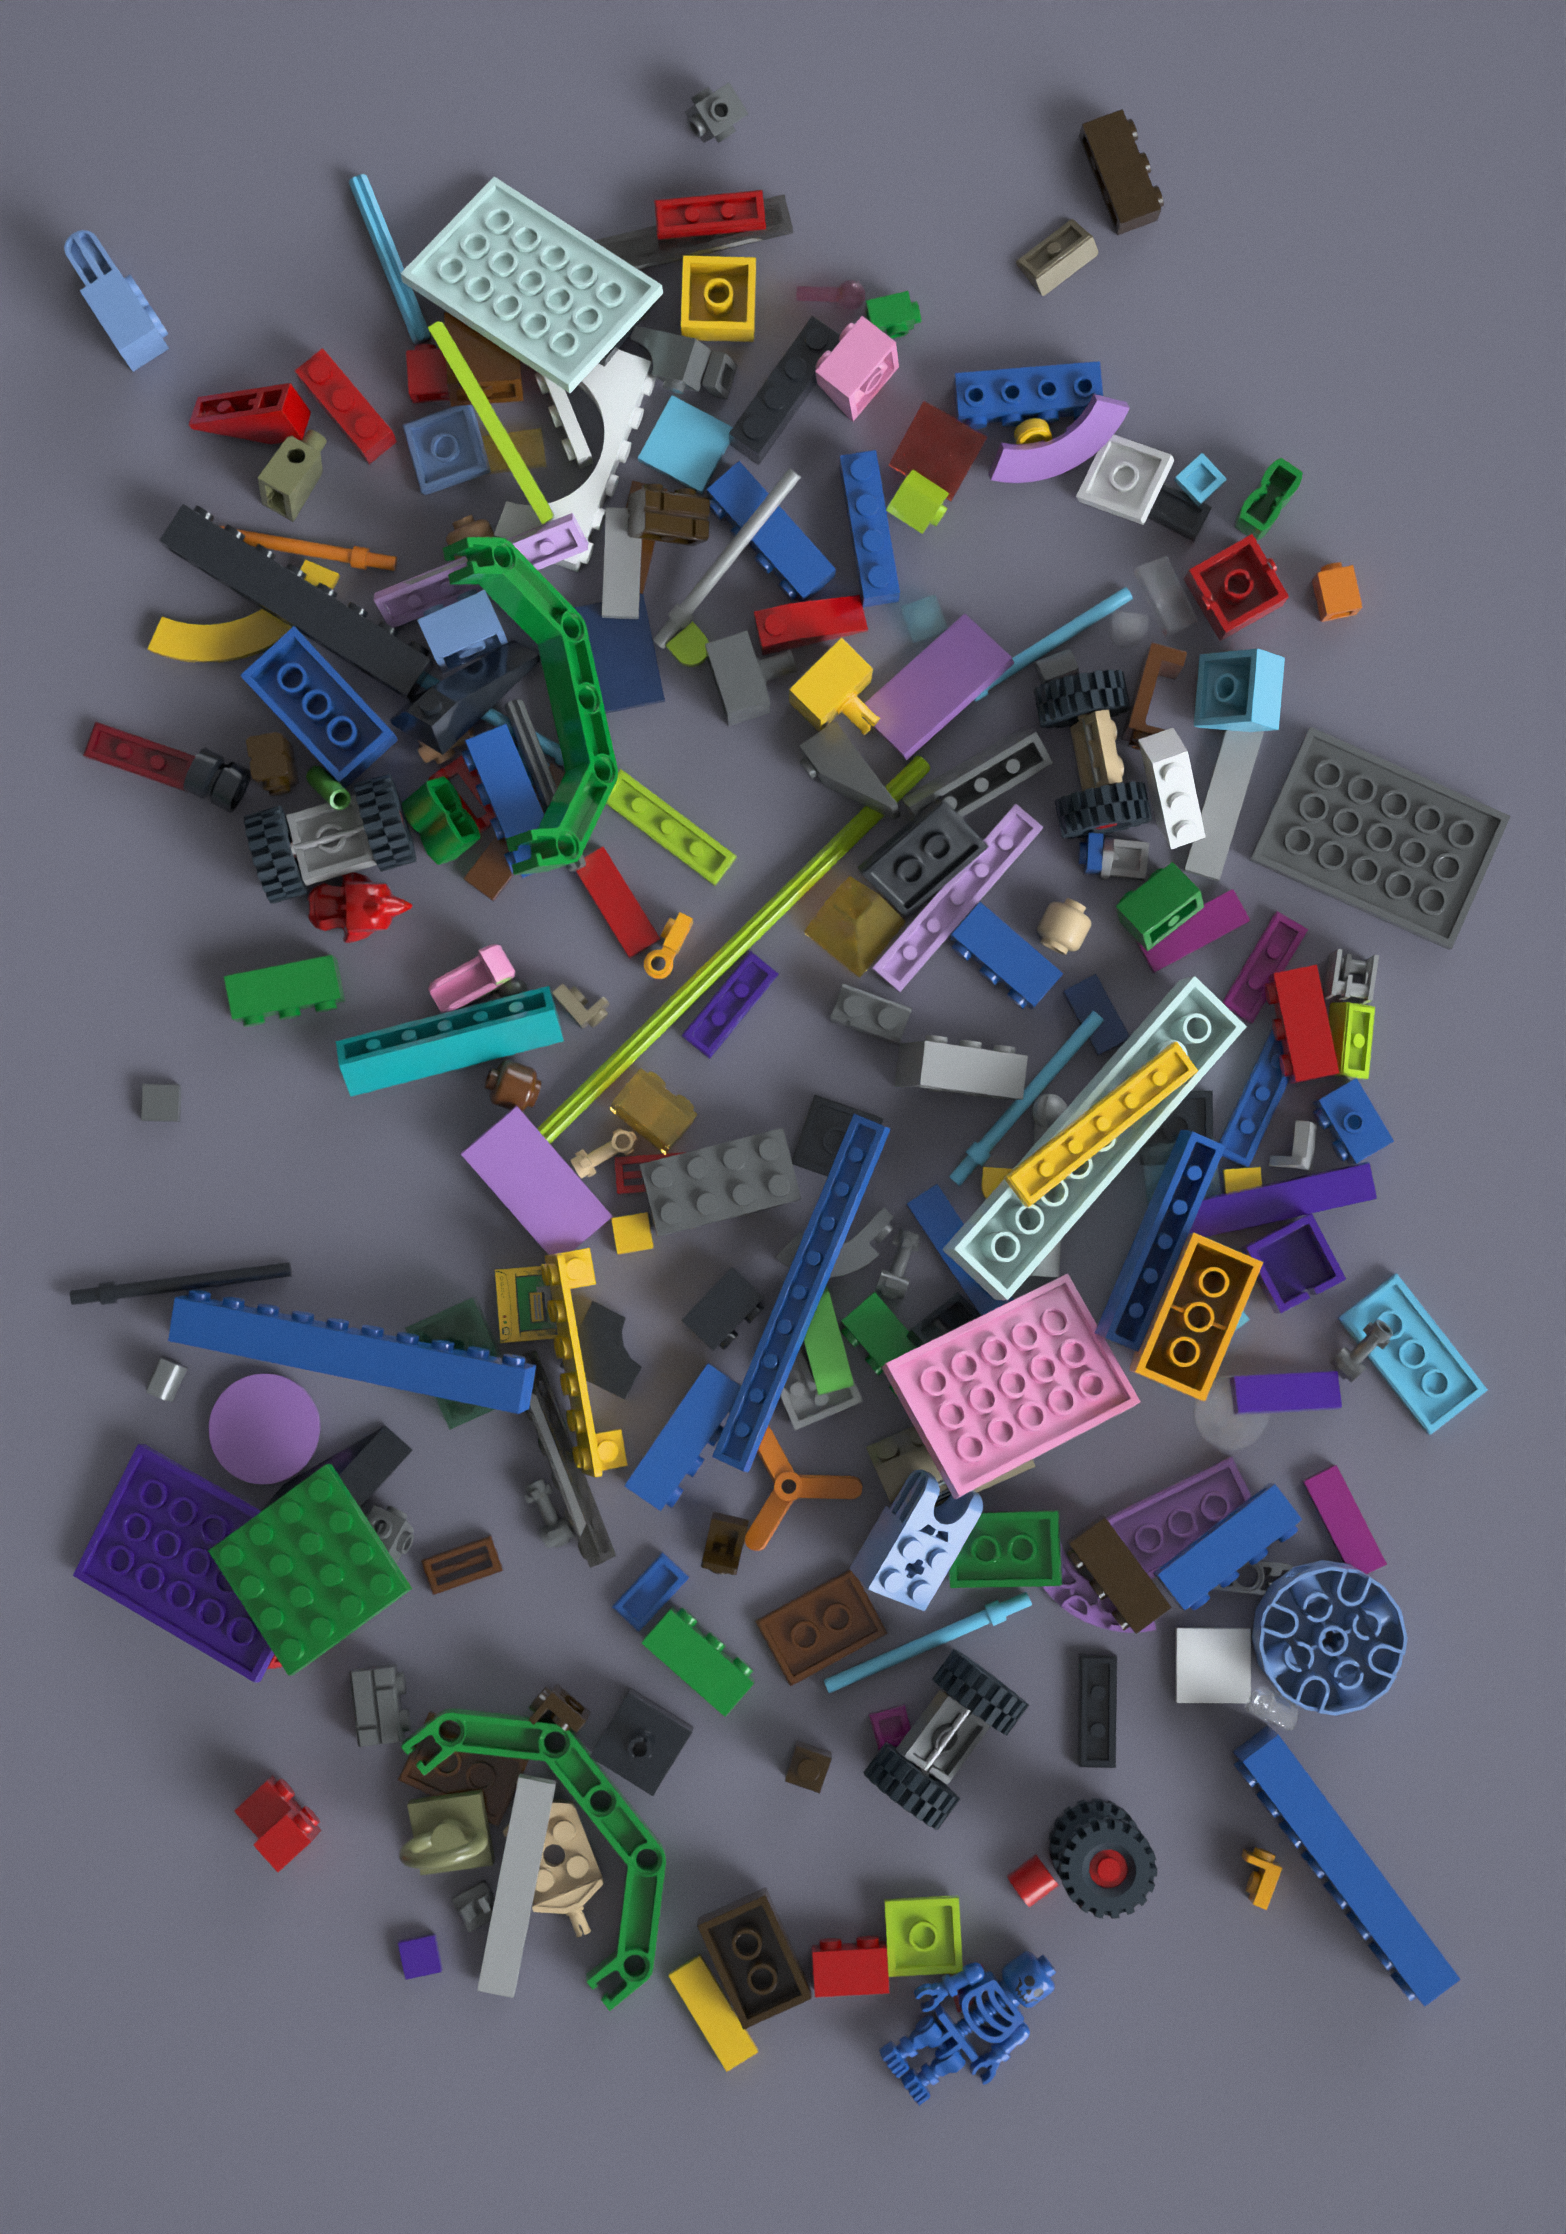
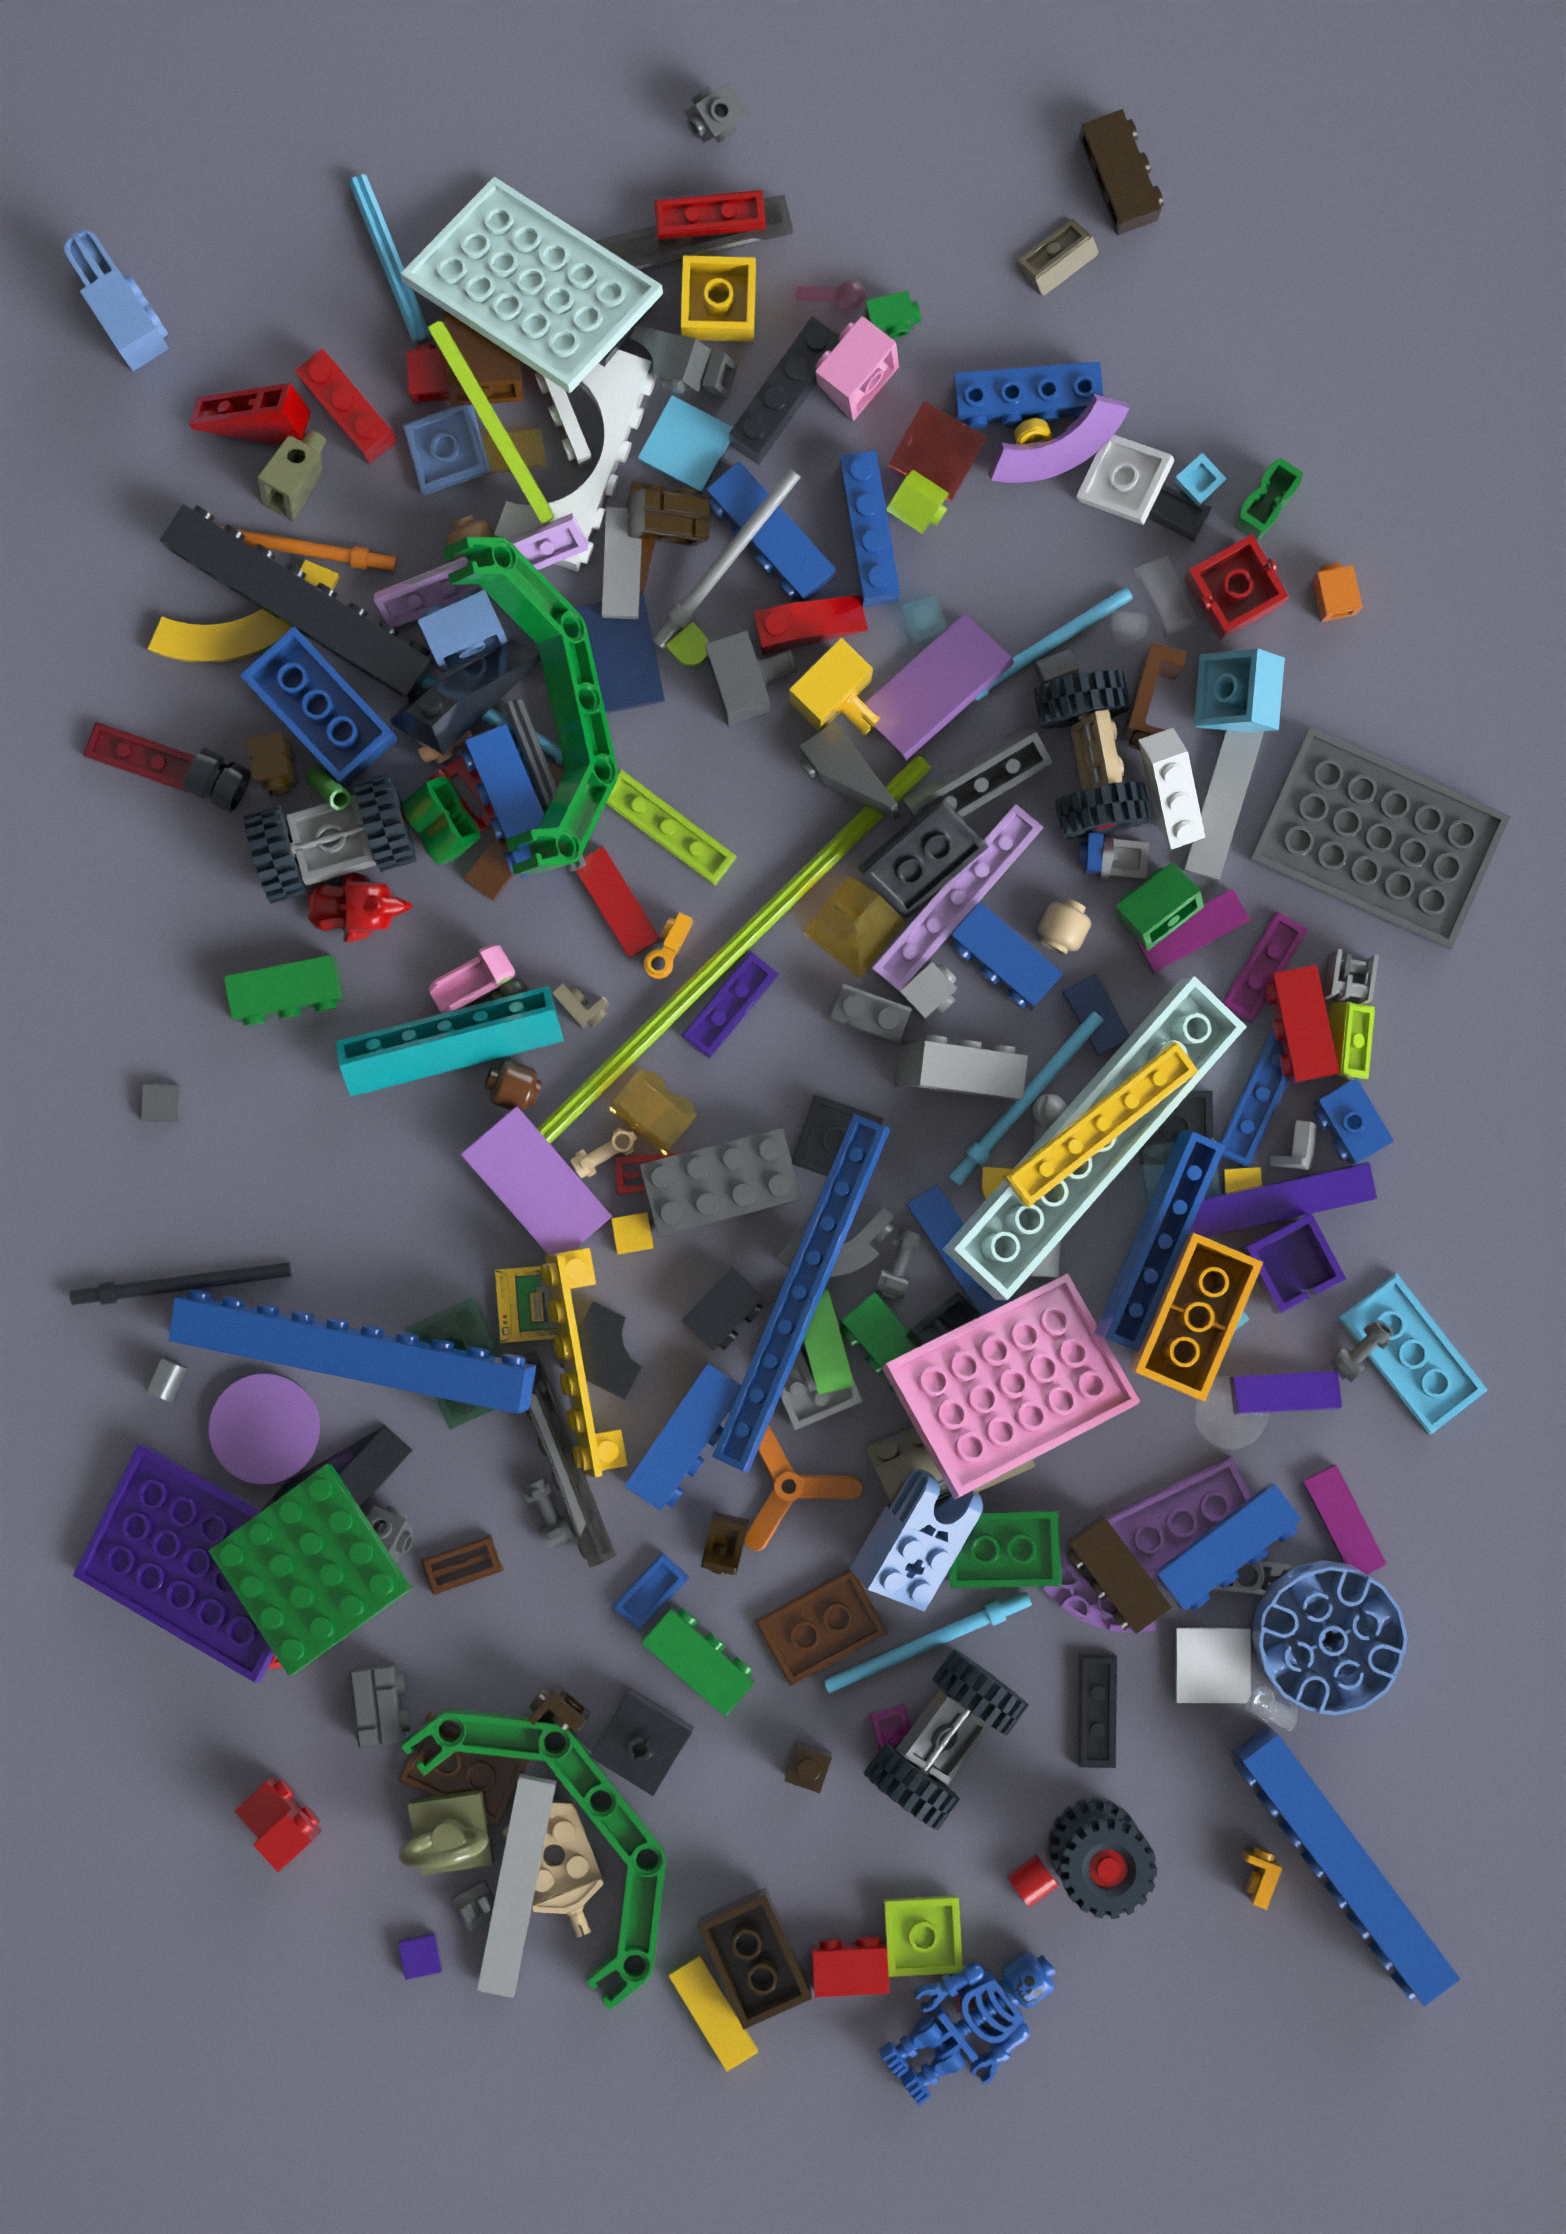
(930, 991): none -> light grey brick

